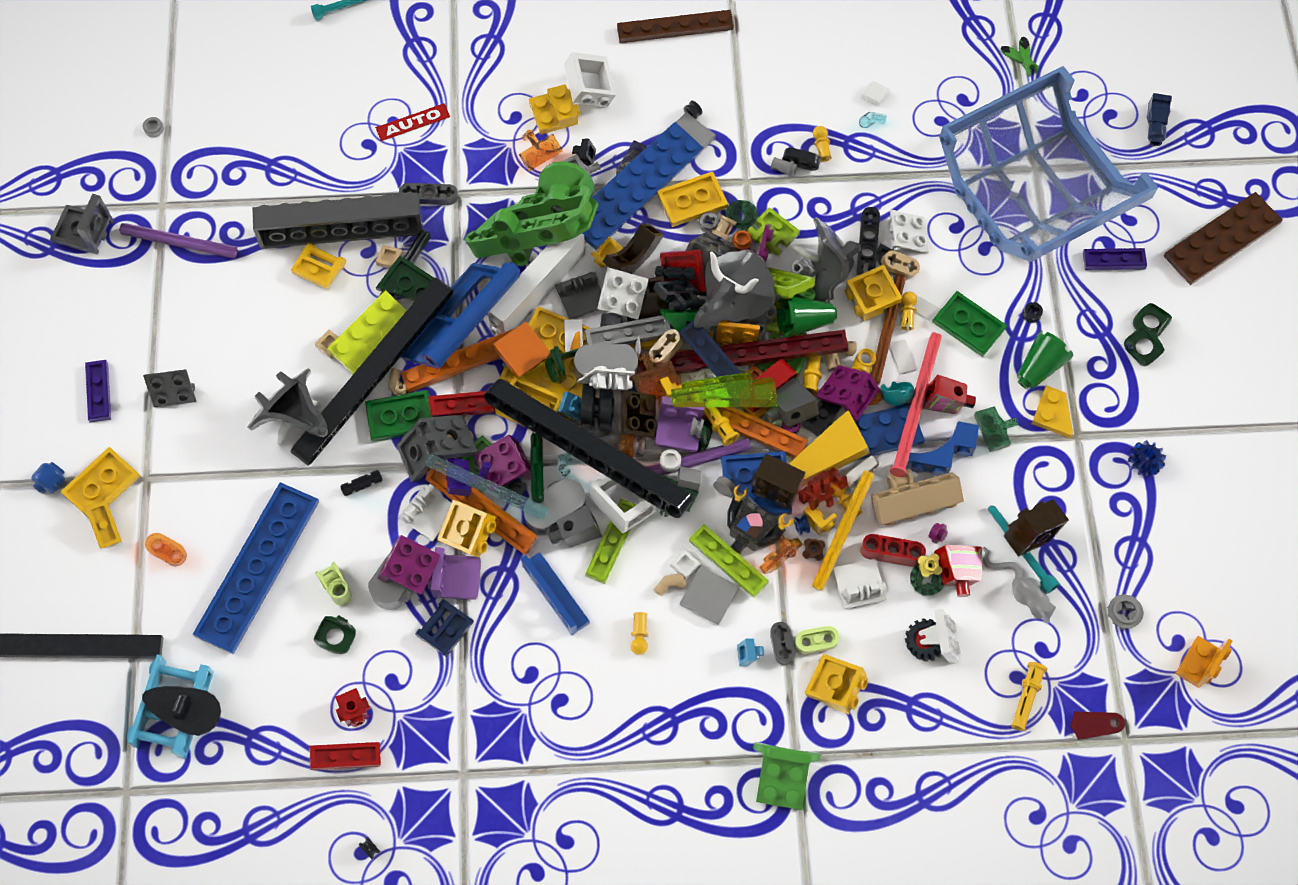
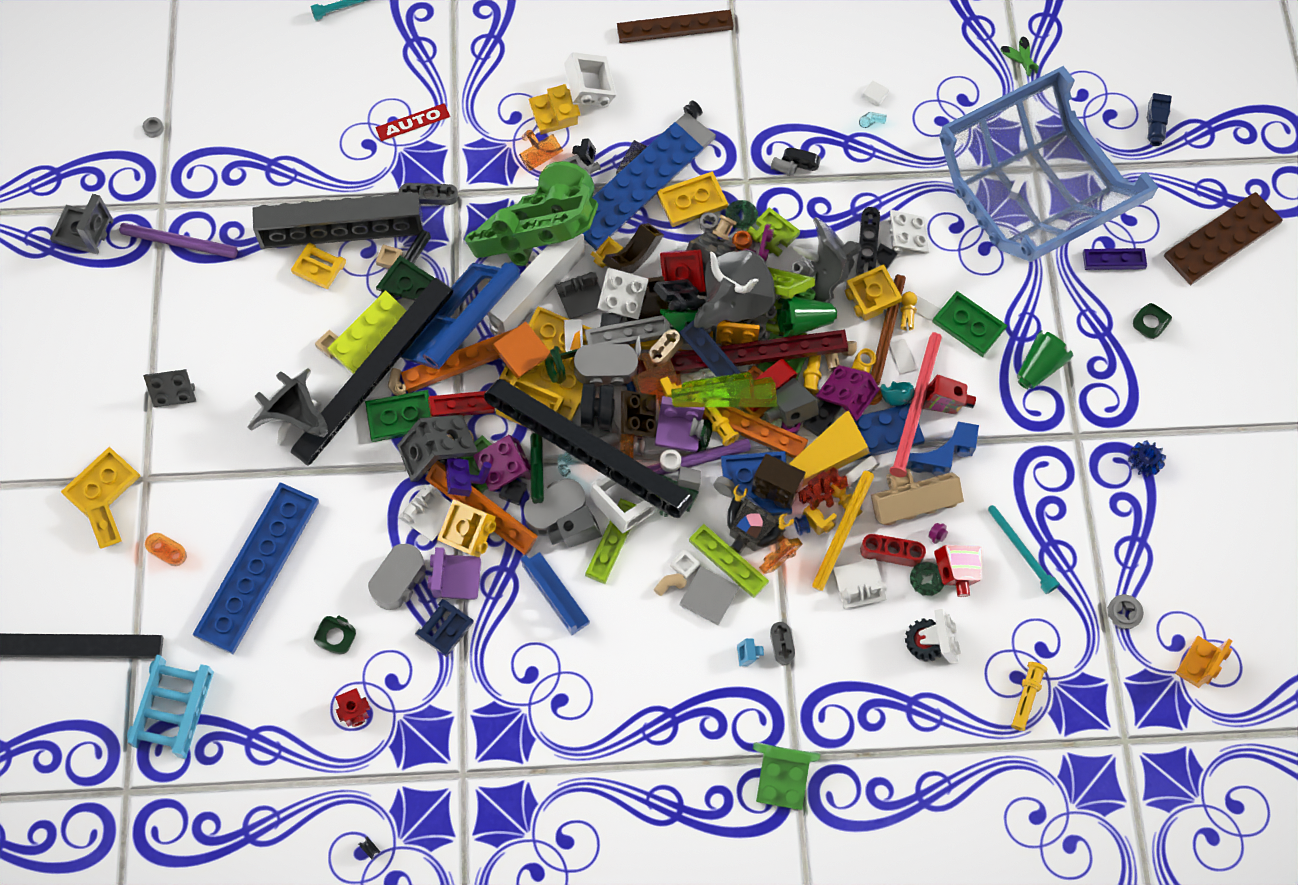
(48, 478): blue head -> none
(98, 391): dark purple tile -> none
(184, 708): black shield -> none
(332, 581): yellowish green piece -> none
(344, 756): red hinge -> none
(361, 483): black axle -> none
(409, 564): magenta bracket -> none
(486, 486): clear light blue axle -> none
(570, 406): dark azure tile -> none
(606, 378): white hinge -> none
(639, 645): yellow pin -> none
(675, 272): black axle -> none
(813, 543): reddish brown plate -> none
(816, 639): yellowish green plate -> none
(822, 143): yellow pin -> none
(837, 683): yellow plate -> none
(900, 263): tan beam -> none
(925, 570): light yellow plate -> none
(994, 428): clear green plate -> none
(1025, 589): light grey animal -> none
(1029, 317): black bush -> none
(1035, 527): dark brown brick -> none
(1053, 412): yellow wing -> none
(1095, 724): dark red piece -> none
(1144, 333): dark green piece -> none

